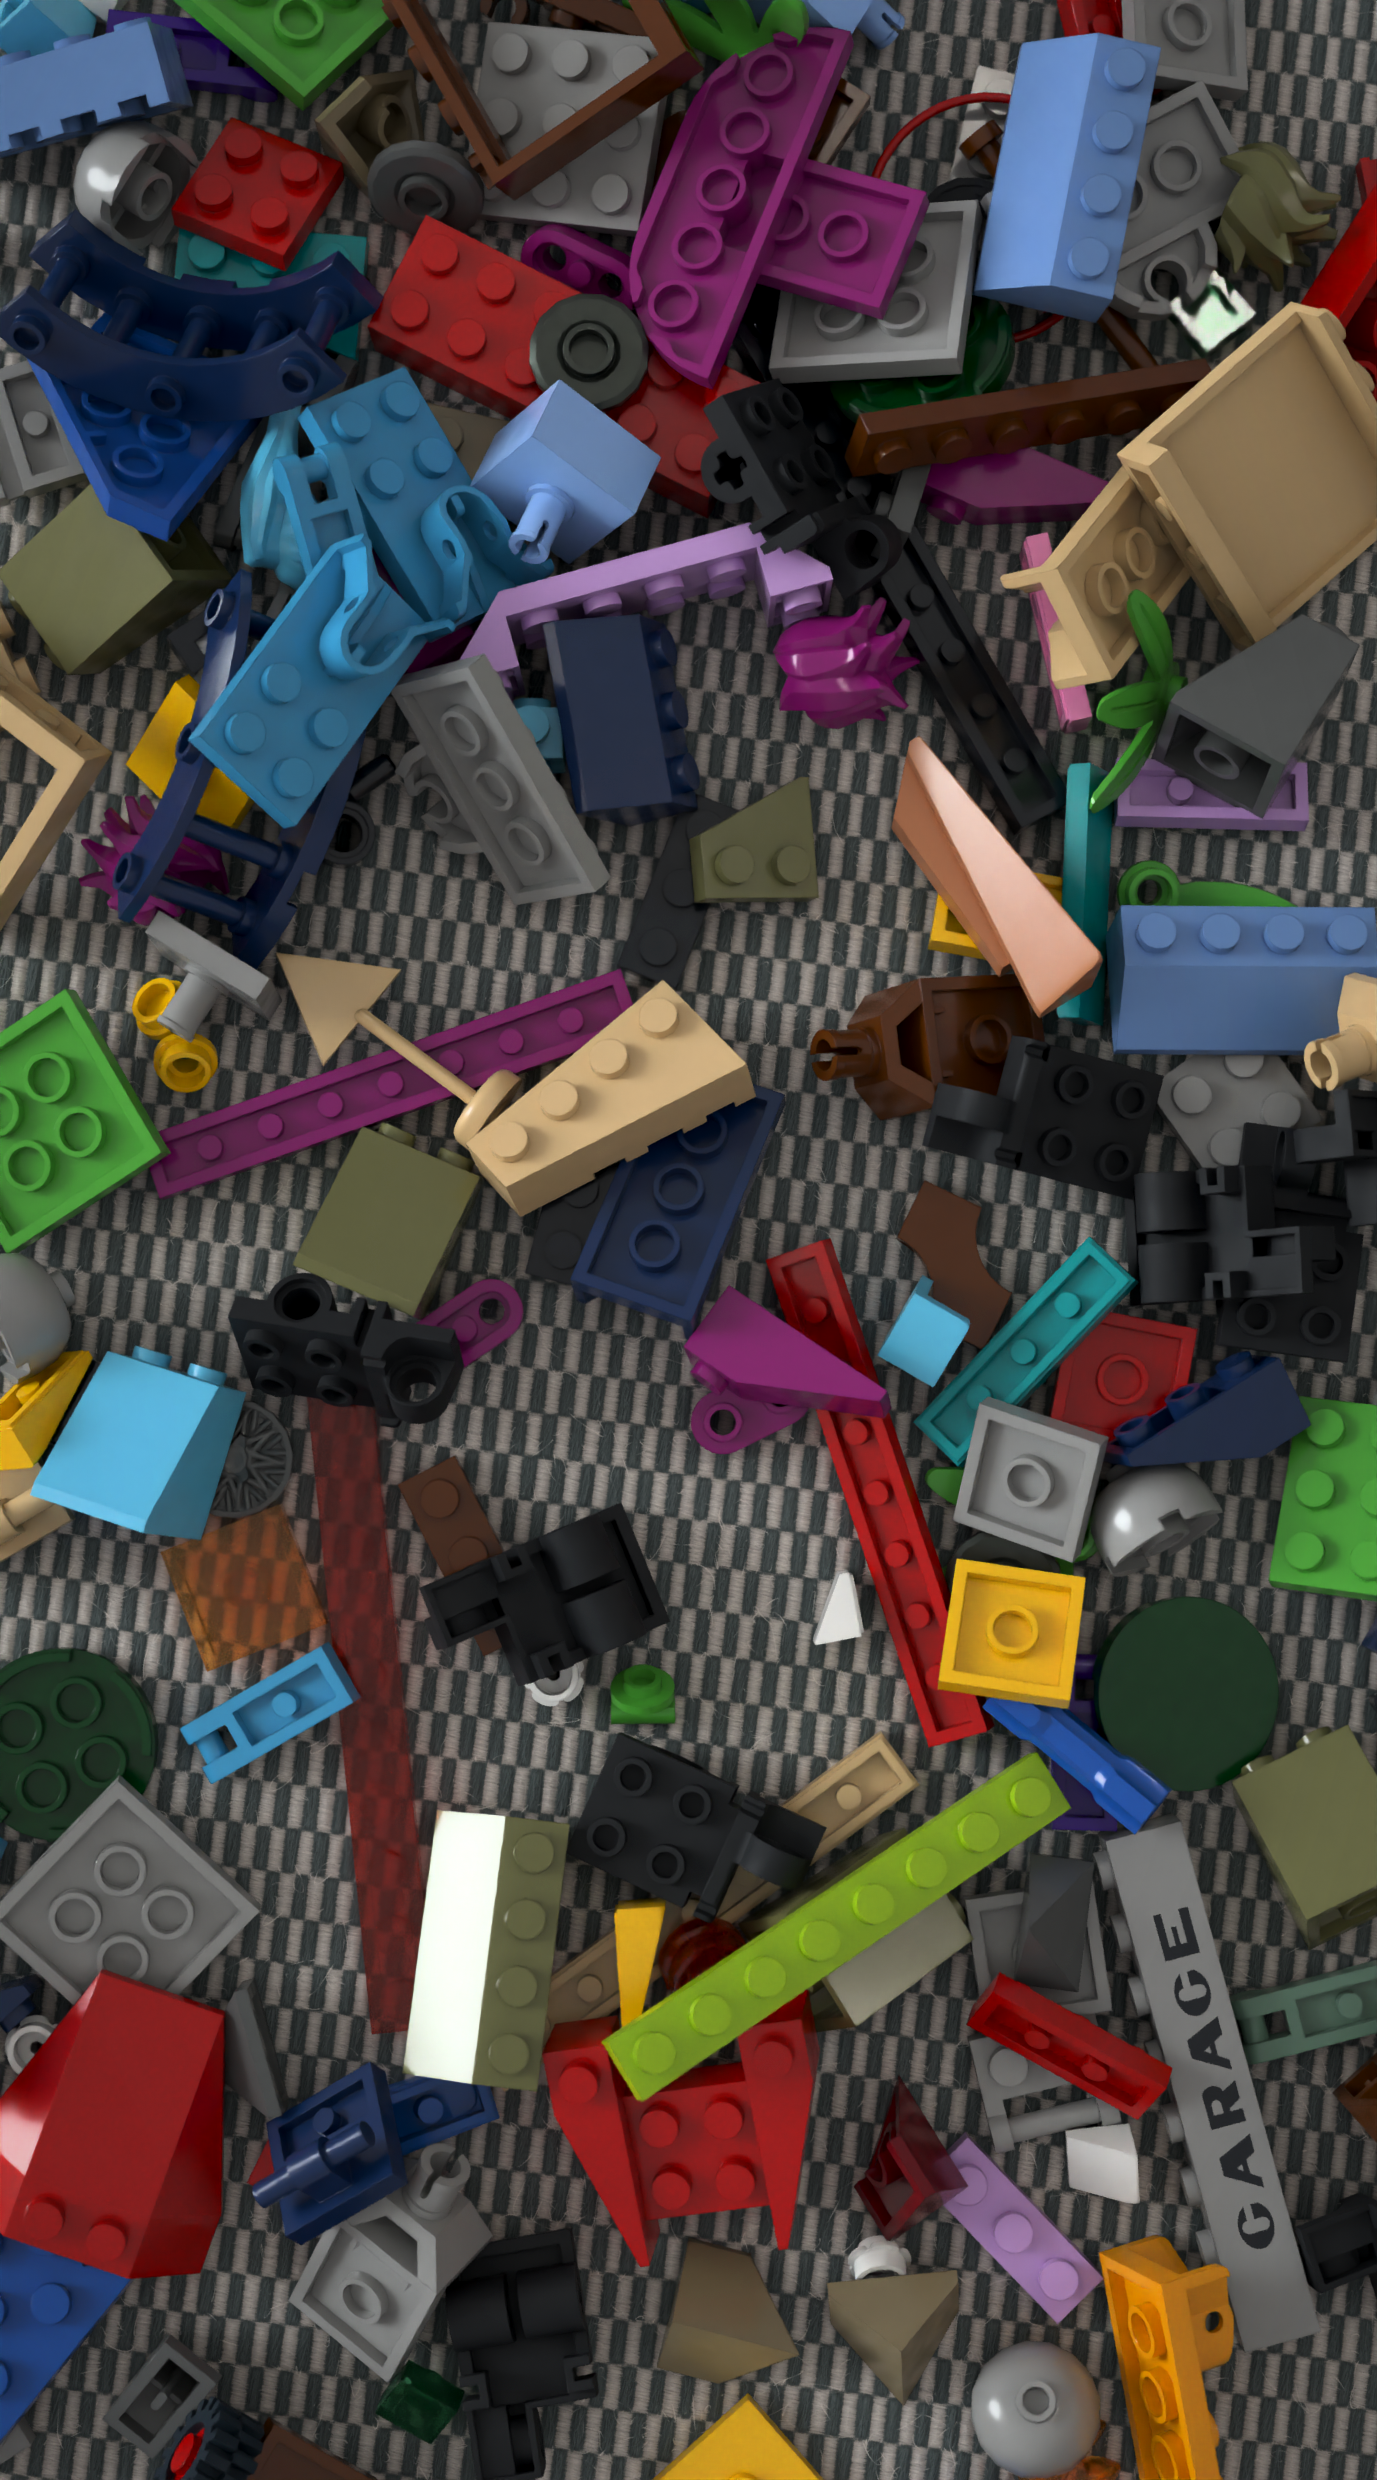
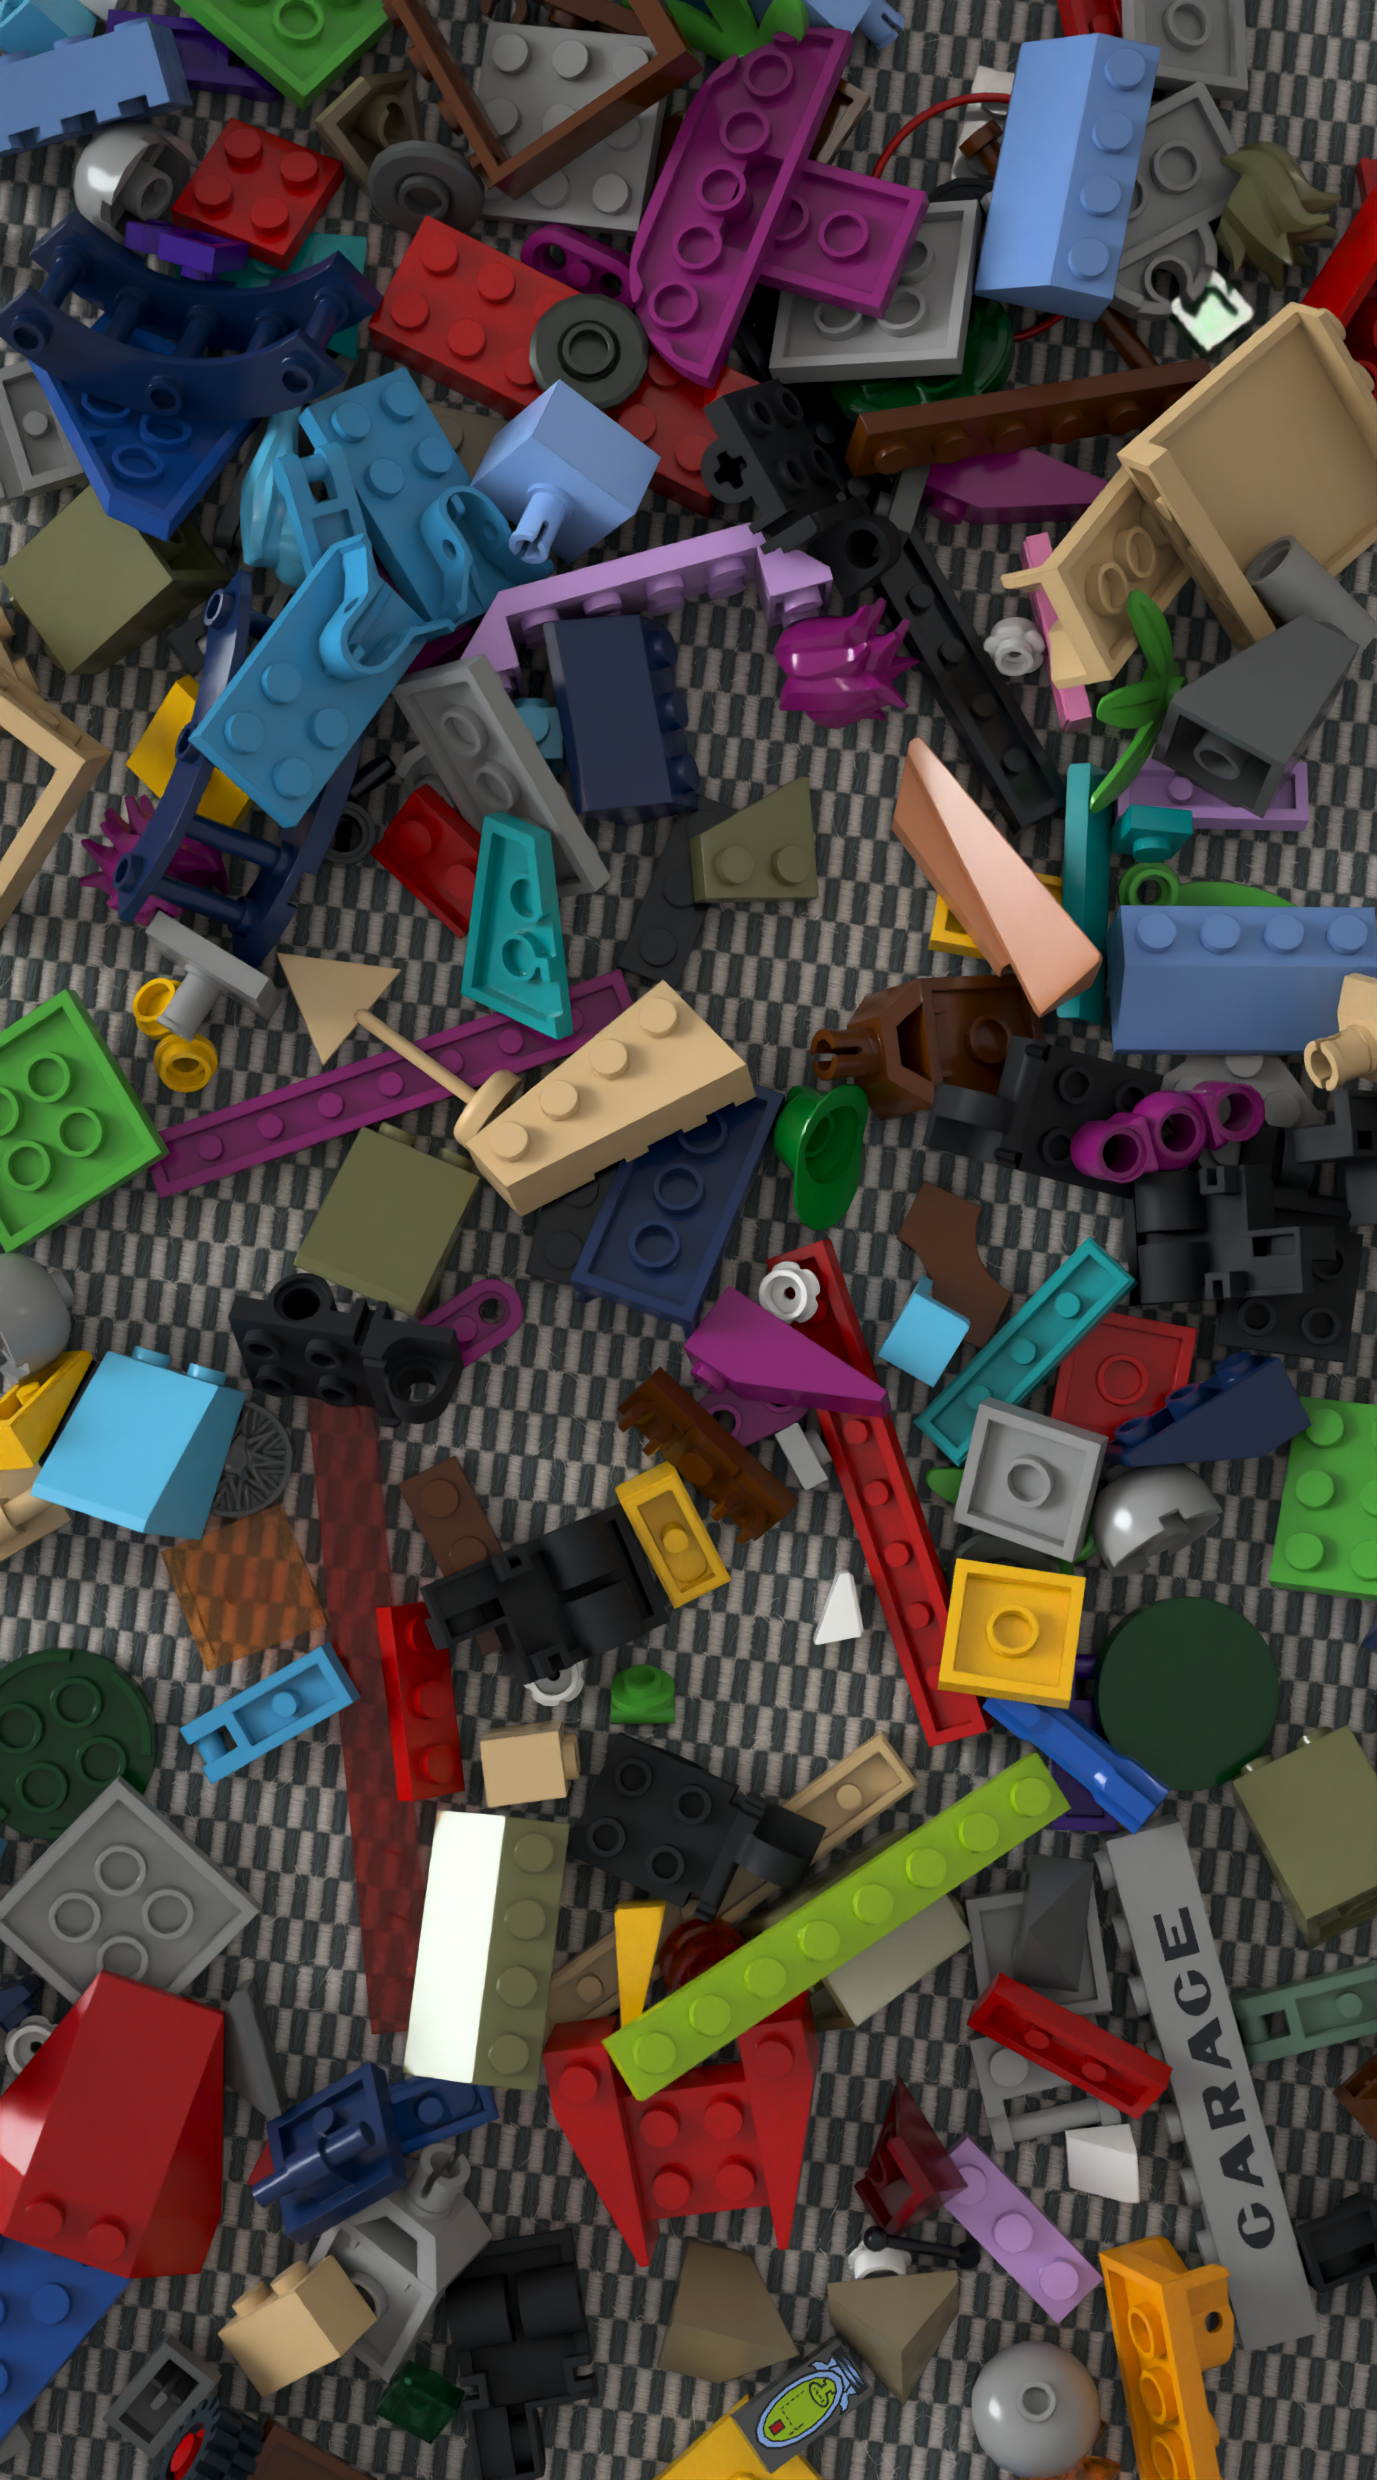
(198, 251): none -> dark purple plate
(296, 2324): none -> tan brick
(419, 1705): none -> red plate
(433, 857): none -> red plate
(516, 930): none -> teal wing
(529, 1762): none -> tan brick
(672, 1534): none -> yellow slope
(706, 1455): none -> reddish brown plate
(773, 1292): none -> white plate
(802, 2404): none -> tile
(804, 1453): none -> light grey plate
(822, 1145): none -> green piece
(965, 2254): none -> black hinge
(1015, 646): none -> white plate
(1151, 832): none -> teal plate
(1195, 1128): none -> magenta piece
(1298, 585): none -> light grey pin

